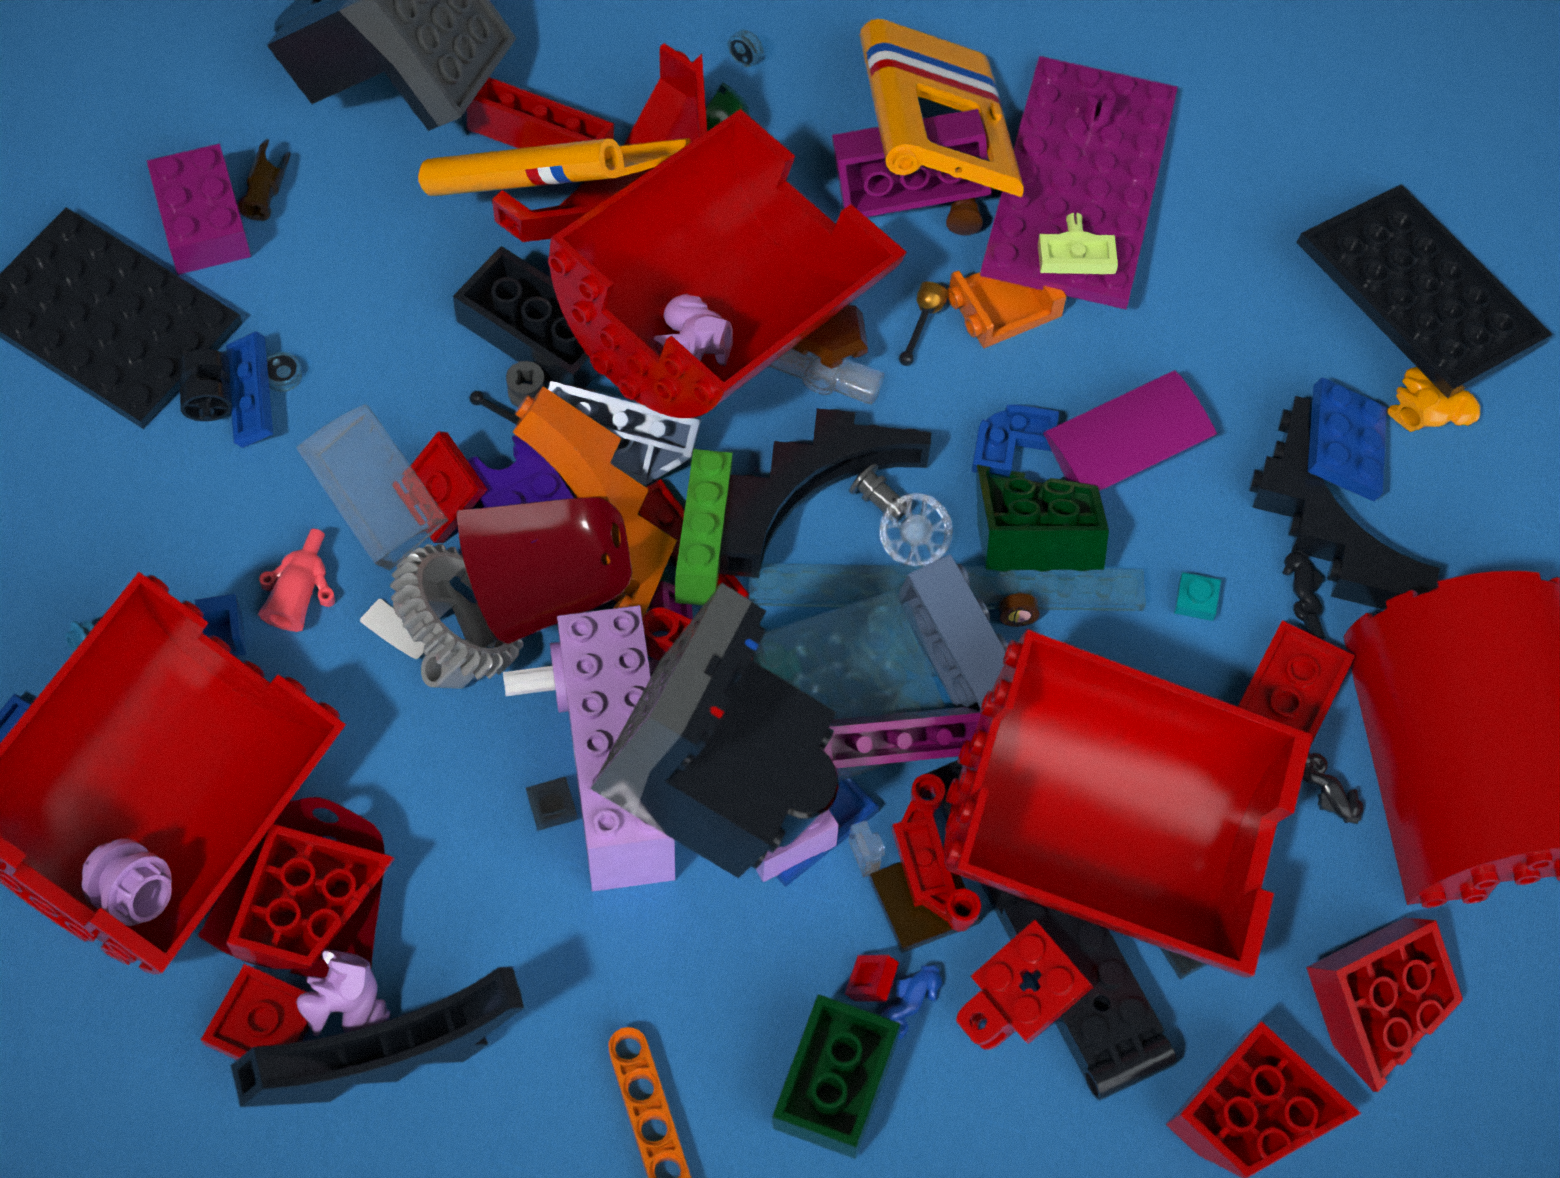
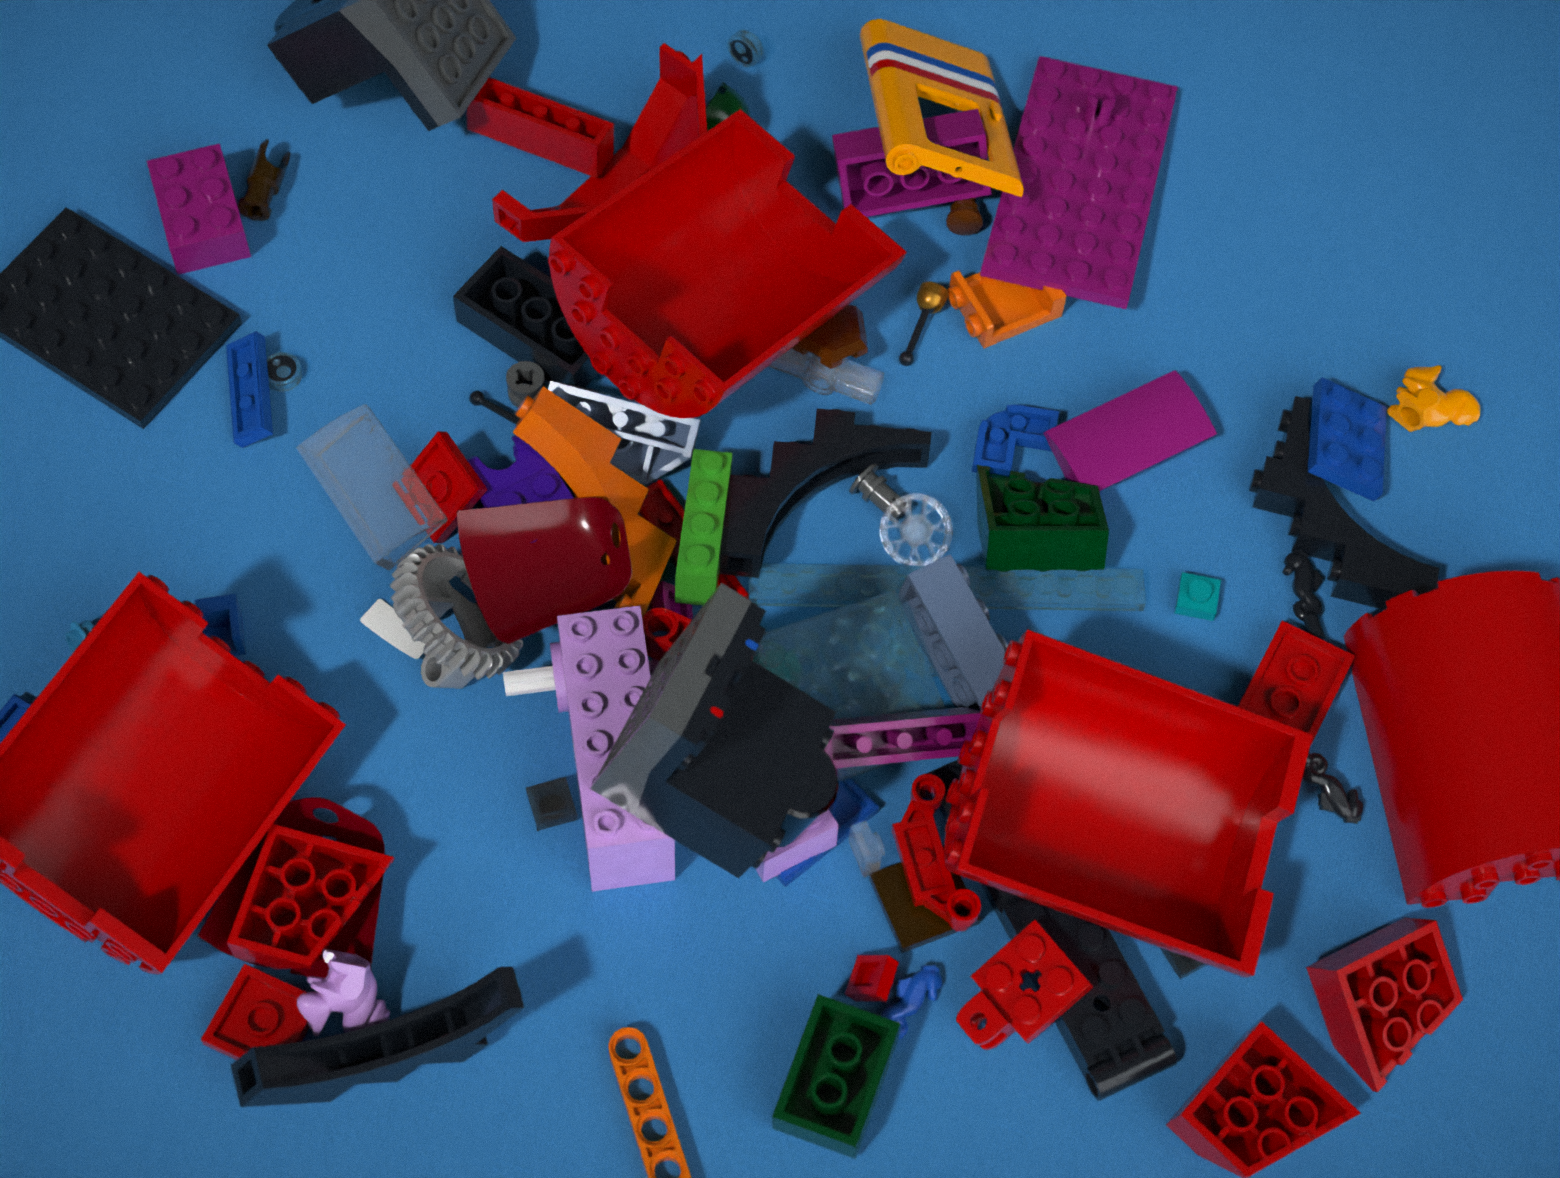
(127, 881): lavender piece -> none
(204, 385): black wheel -> none
(293, 585): coral piece -> none
(541, 165): light orange piece -> none
(699, 328): lavender animal -> none
(1018, 610): reddish brown tile -> none
(1077, 251): yellowish green plate -> none
(1424, 290): black plate -> none

